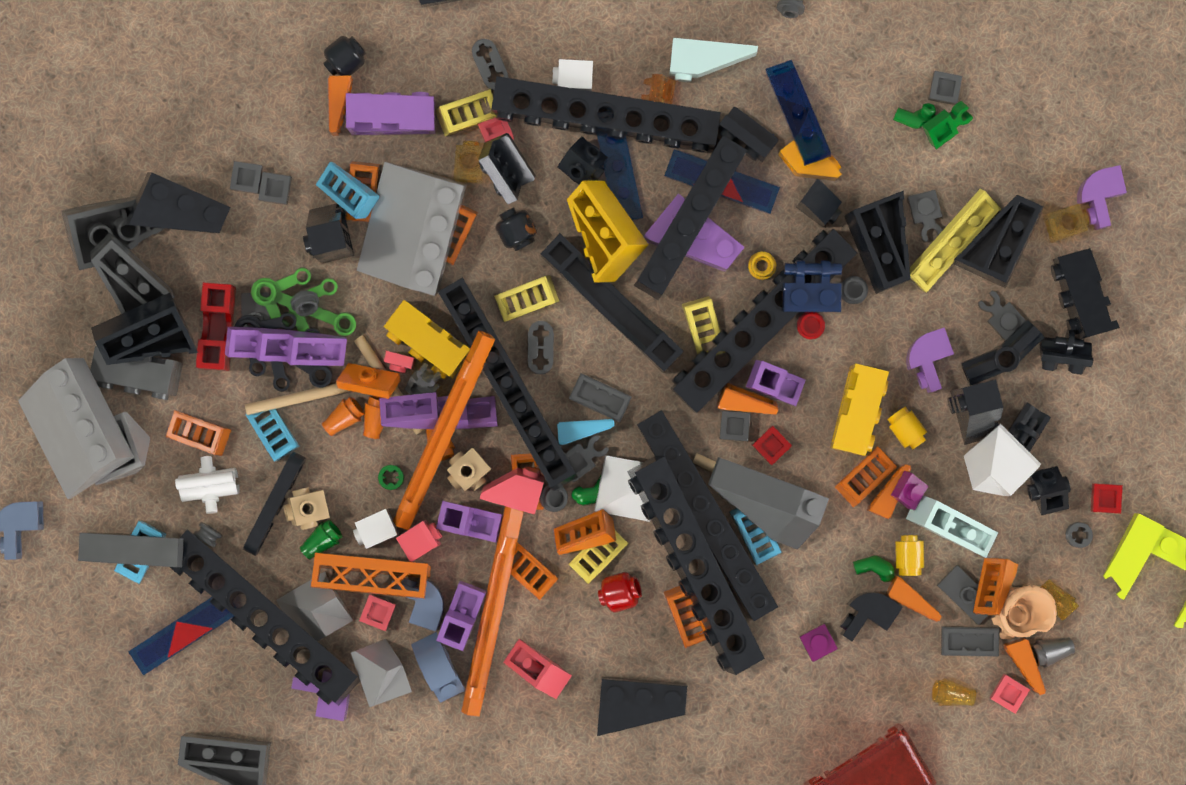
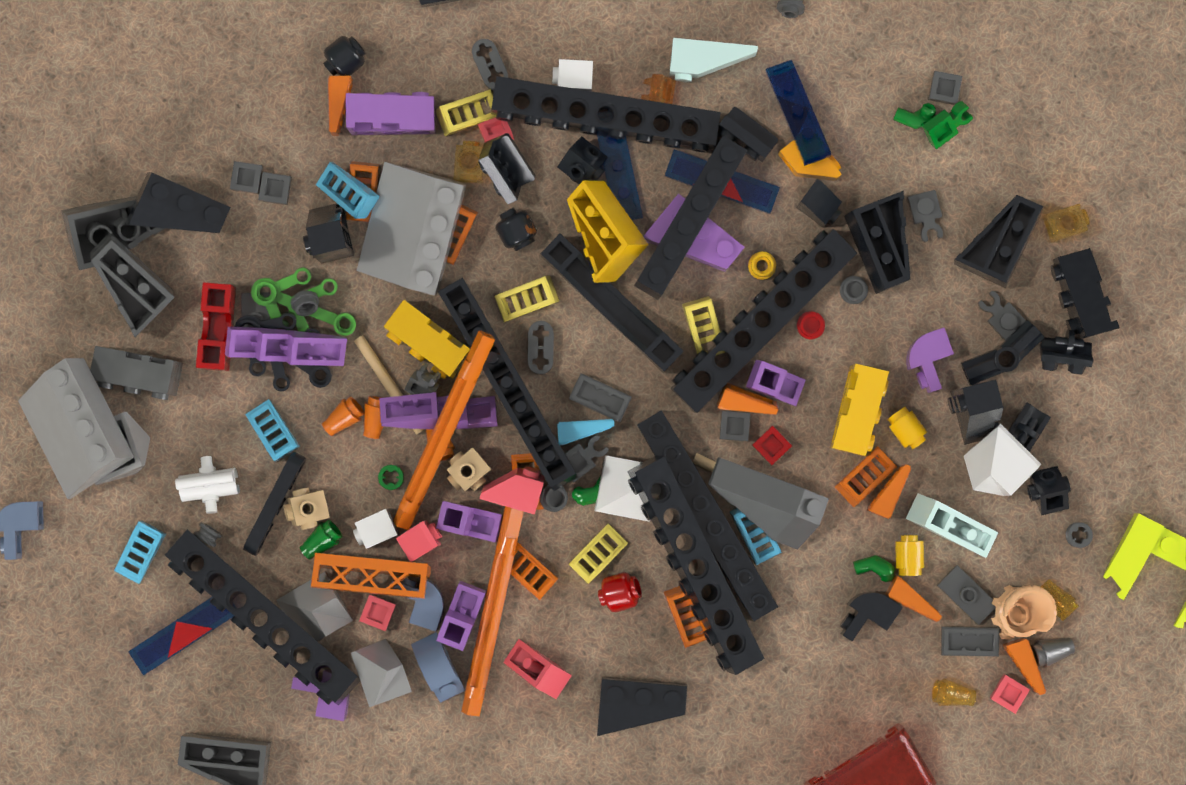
(130, 549): dark grey tile -> none
(144, 332): black wedge -> none
(220, 439): orange slope -> none
(294, 398): tan bar -> none
(368, 380): orange plate -> none
(399, 362): coral plate -> none
(602, 533): orange slope -> none
(812, 296): dark blue plate -> none
(818, 642): magenta plate -> none
(909, 490): magenta plate -> none
(953, 240): light yellow tile -> none
(990, 569): orange slope -> none
(1098, 187): medium lavender brick -> none
(1106, 498): red plate -> none

